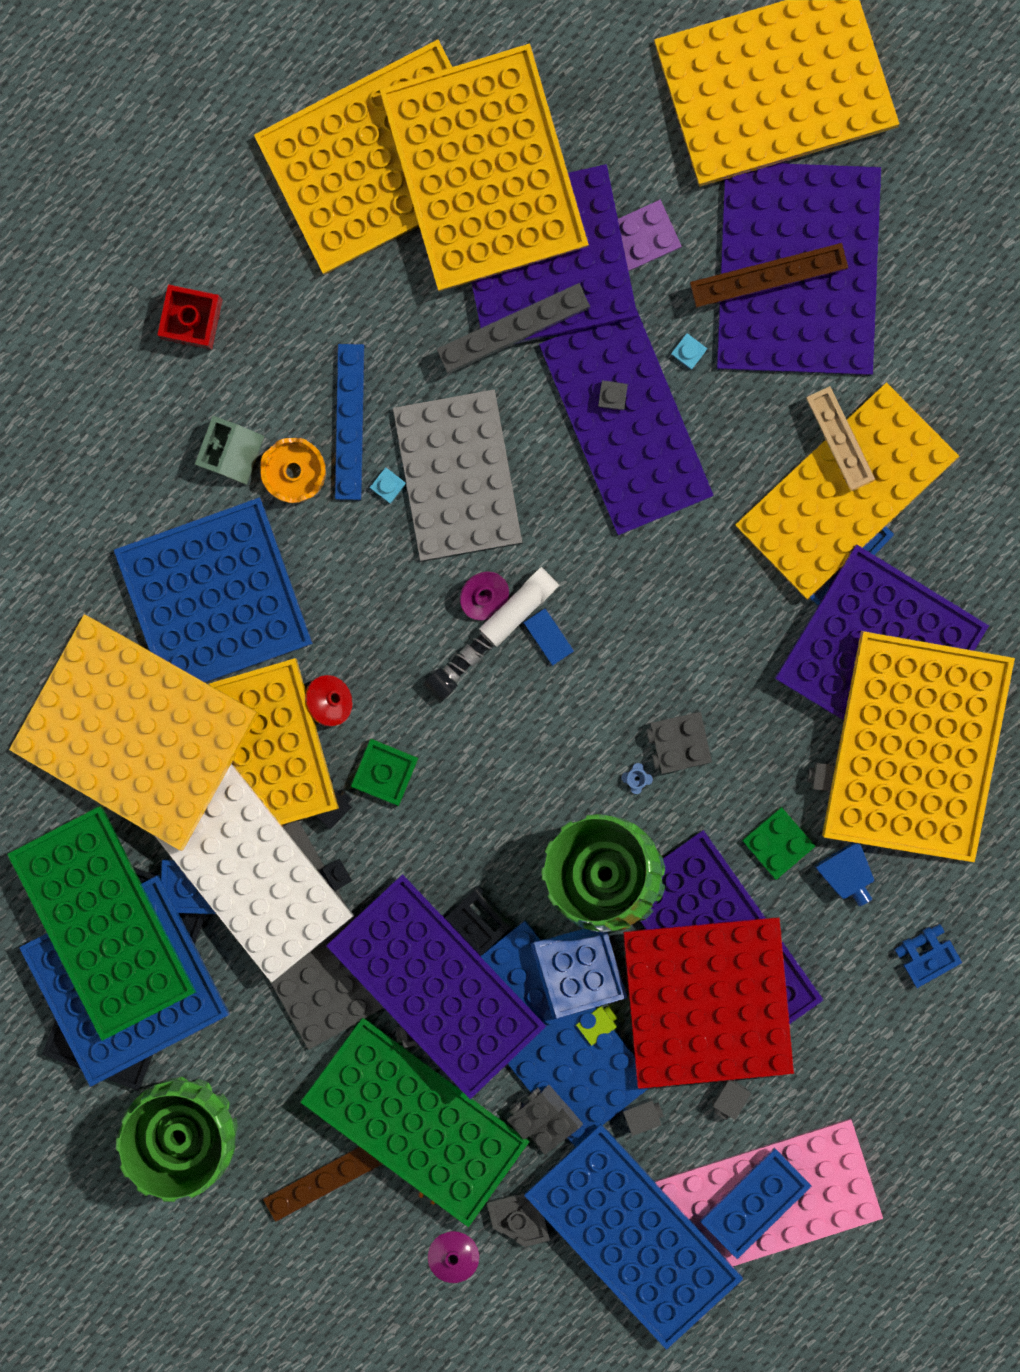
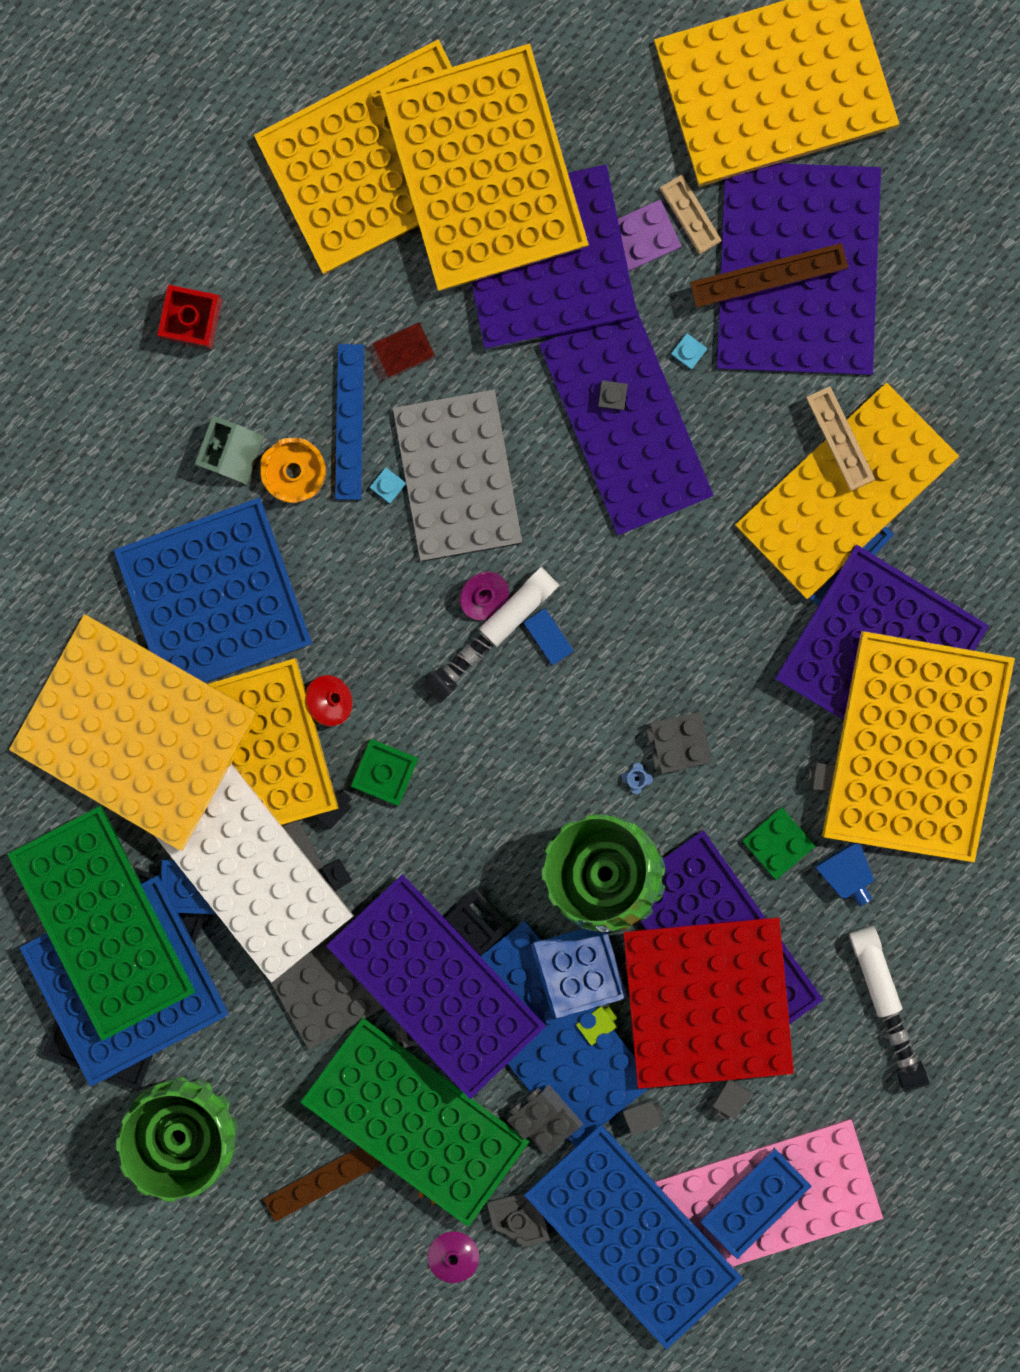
(404, 350): none -> clear red plate
(513, 328): dark grey plate -> none
(690, 214): none -> tan tile
(888, 1006): none -> piece
(932, 962): blue plate -> none

